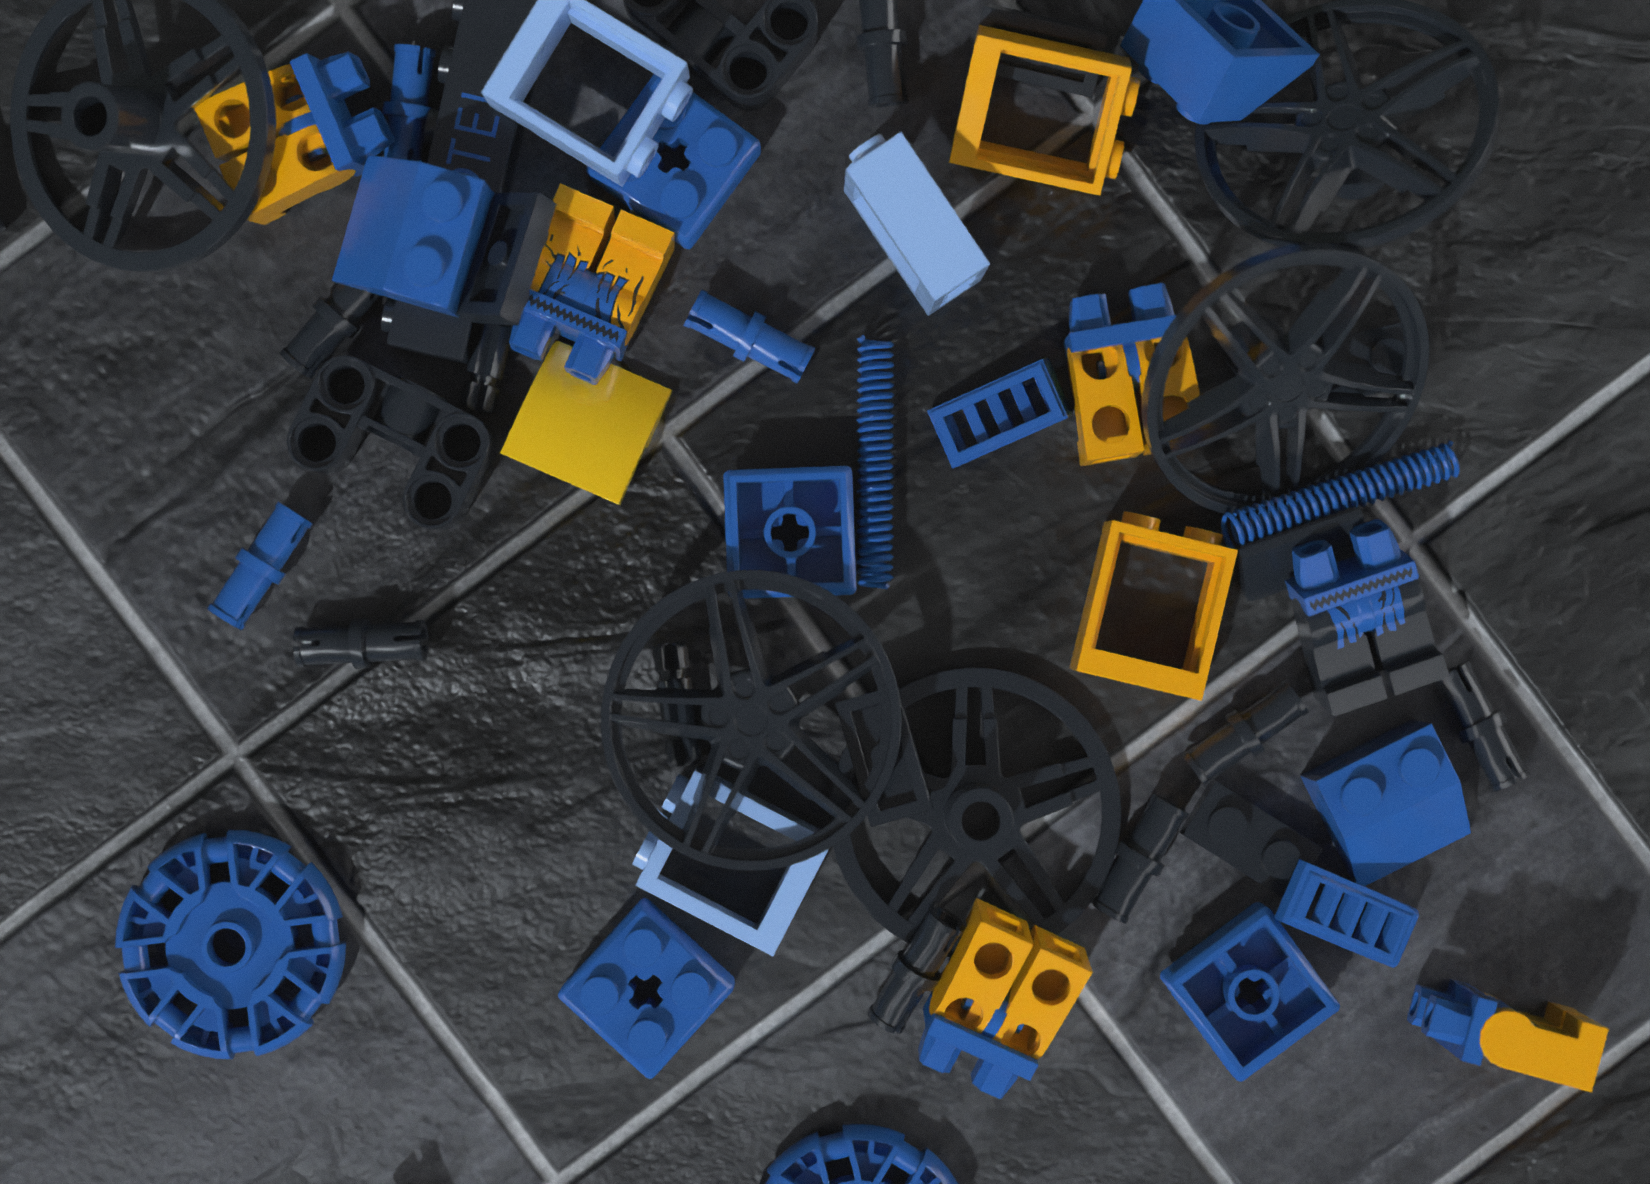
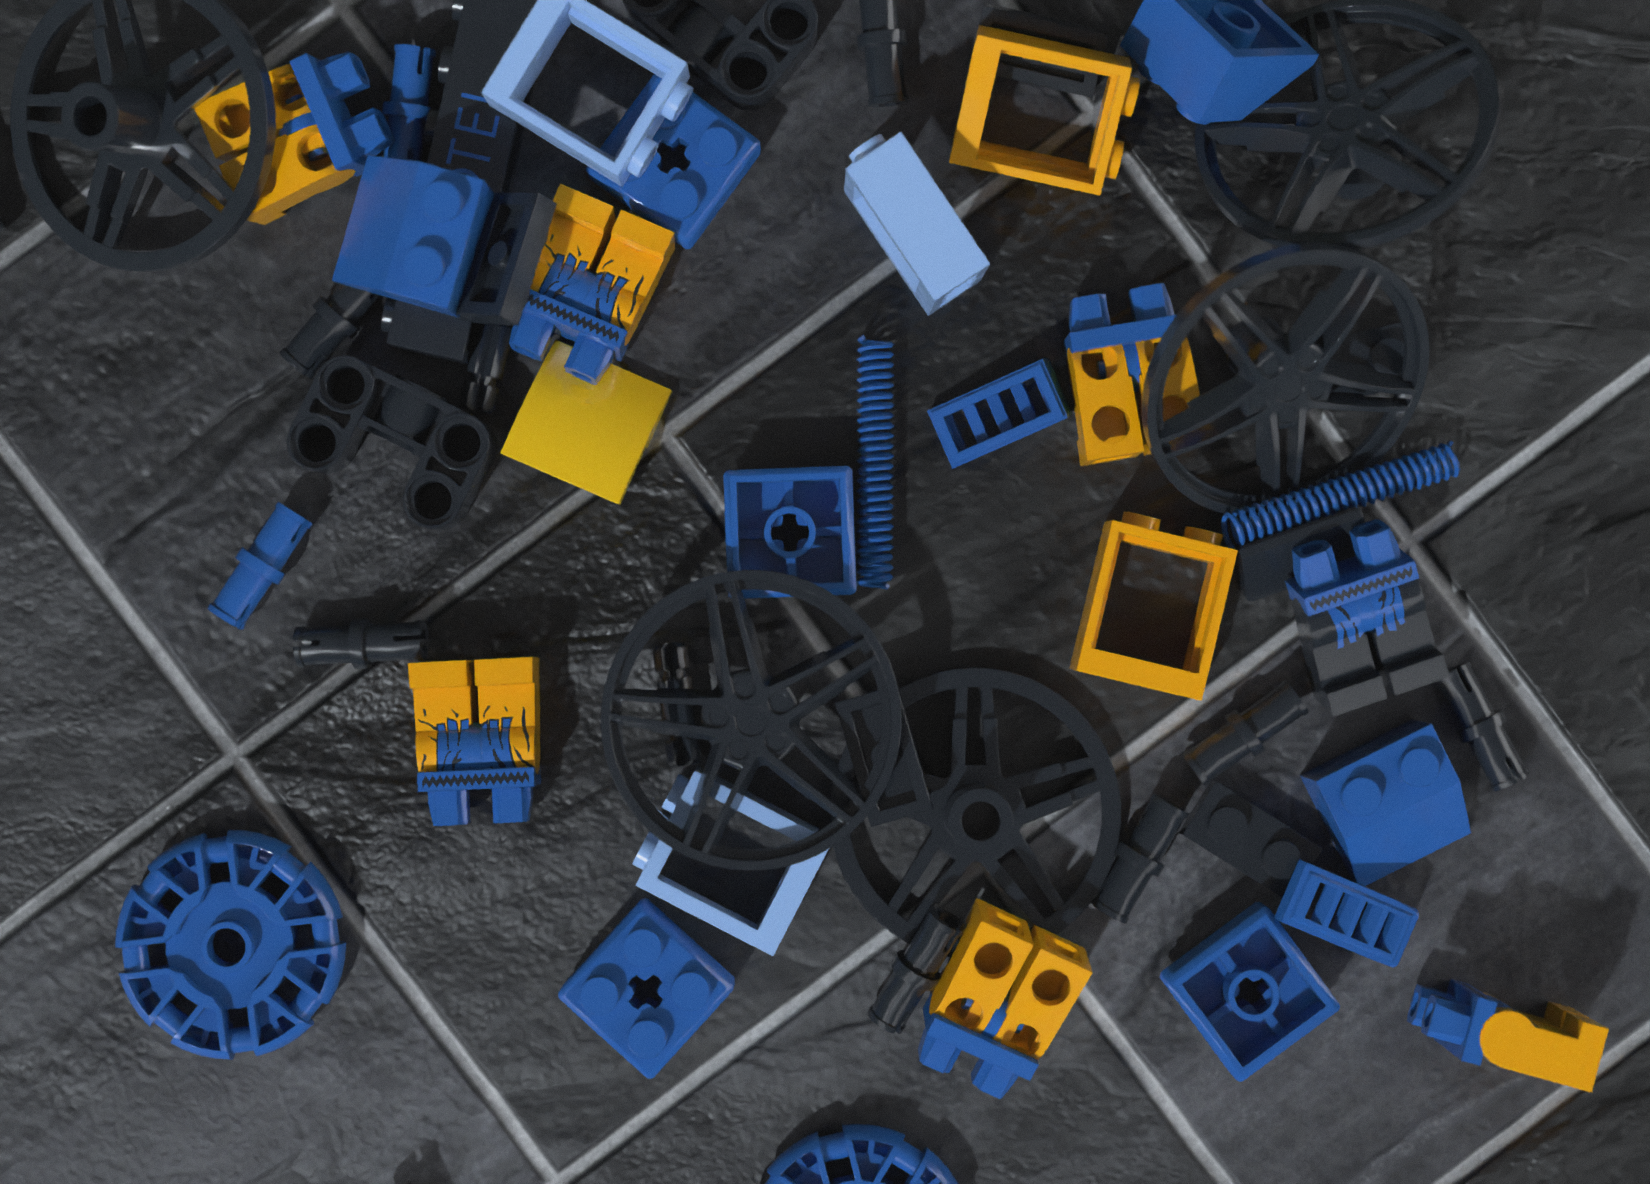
(465, 754): none -> hips
(749, 336): blue pin -> none

